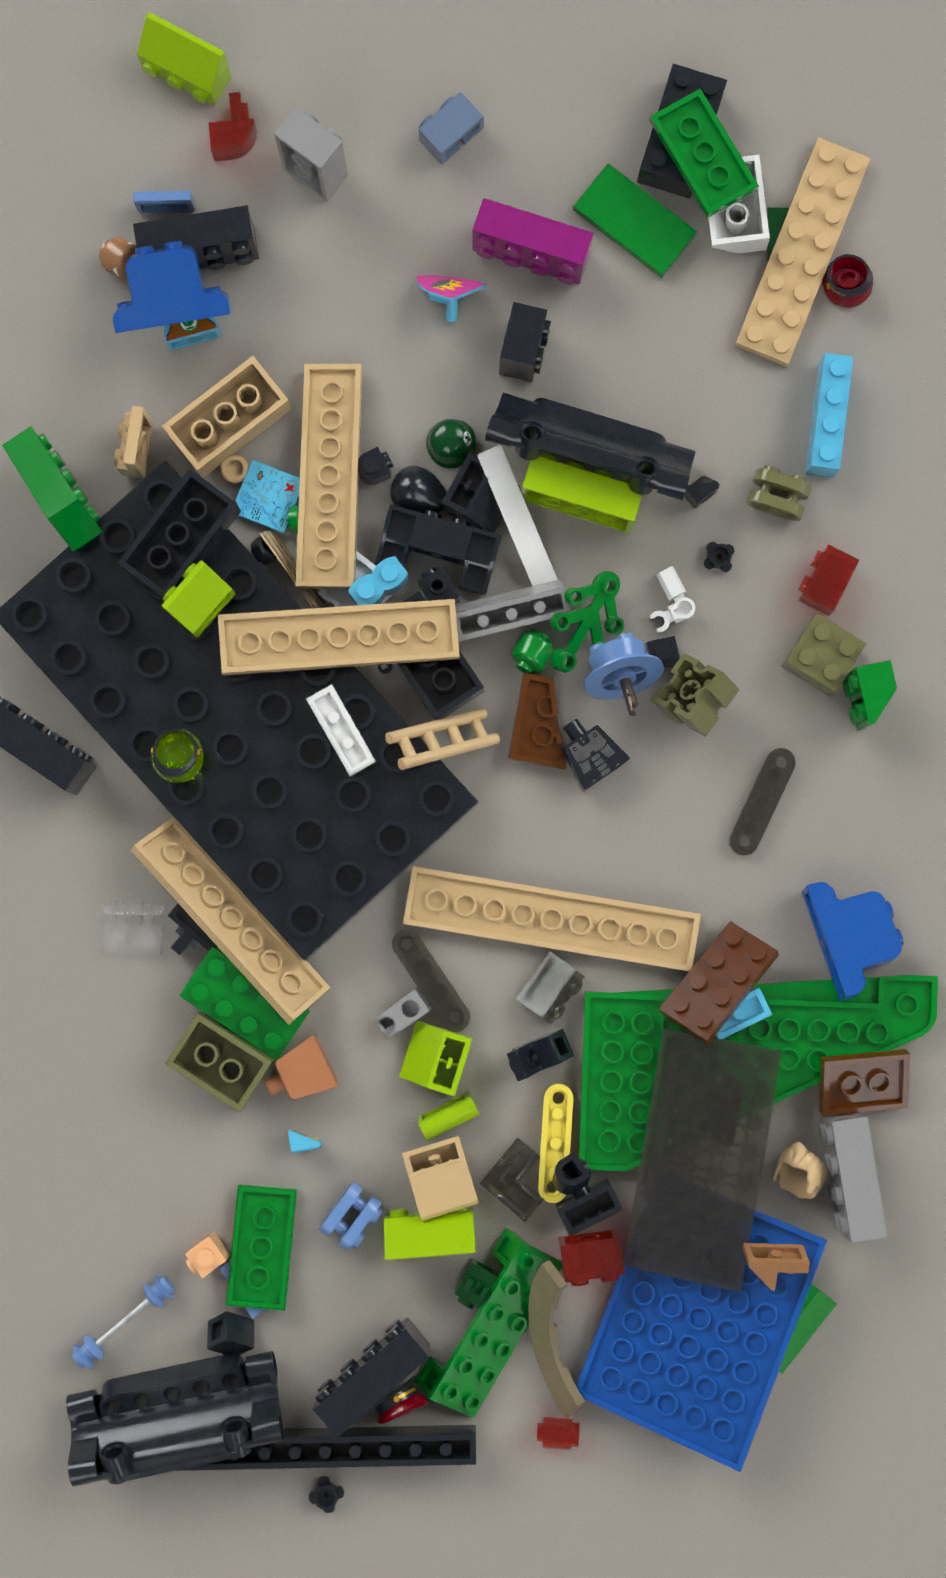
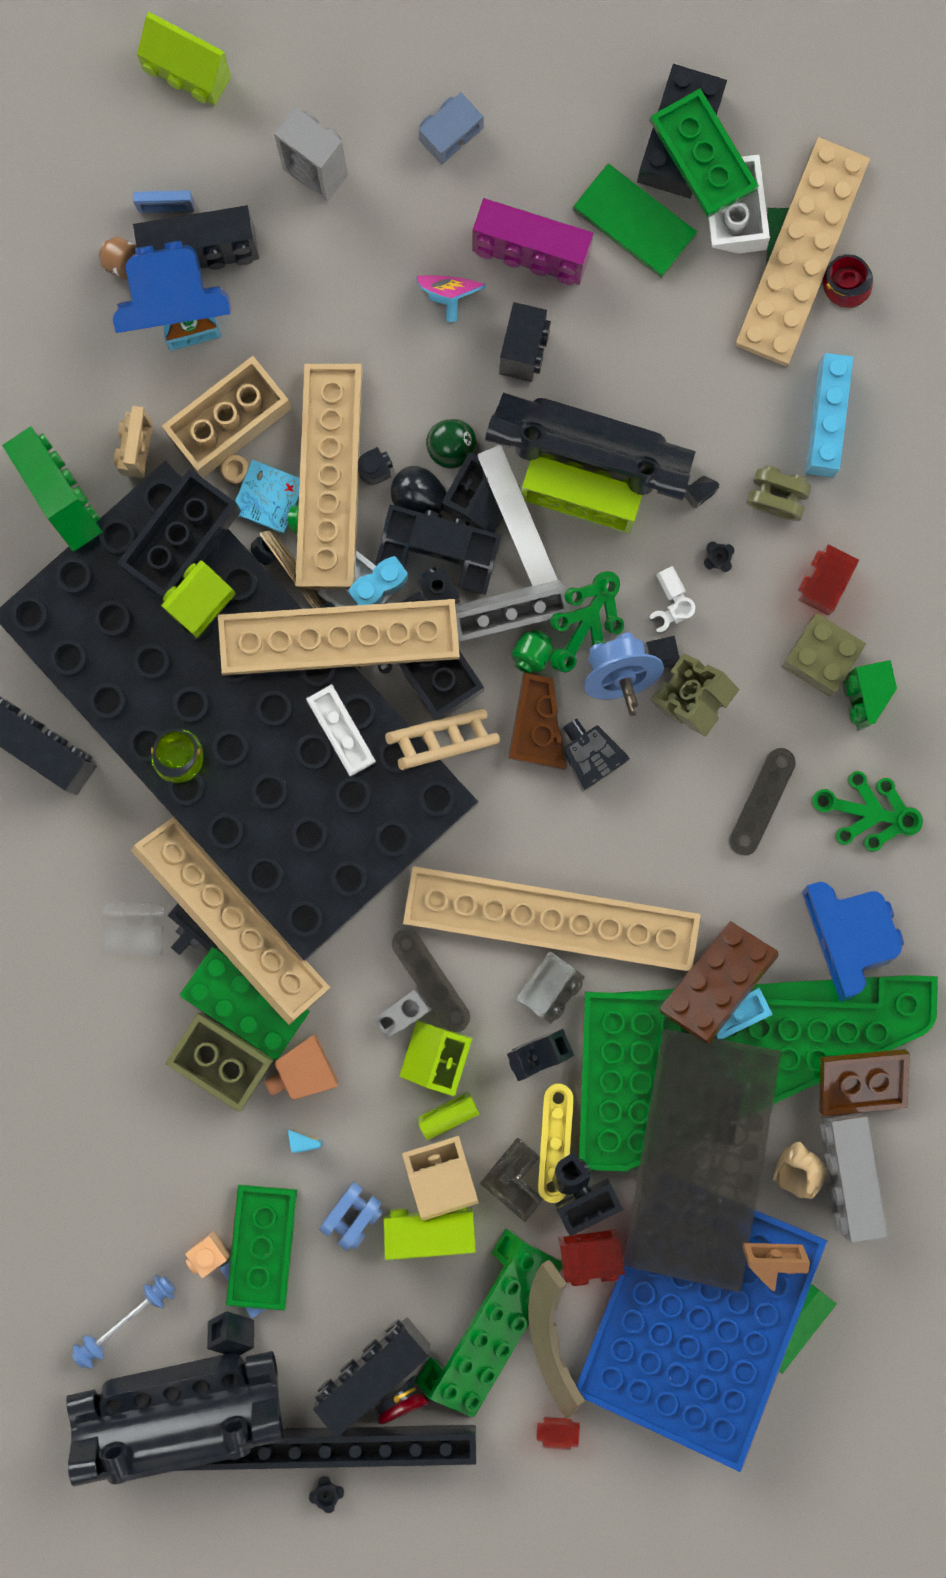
(234, 137): clear red brick -> none
(475, 1284): dark green brick -> none
(871, 812): none -> green plant

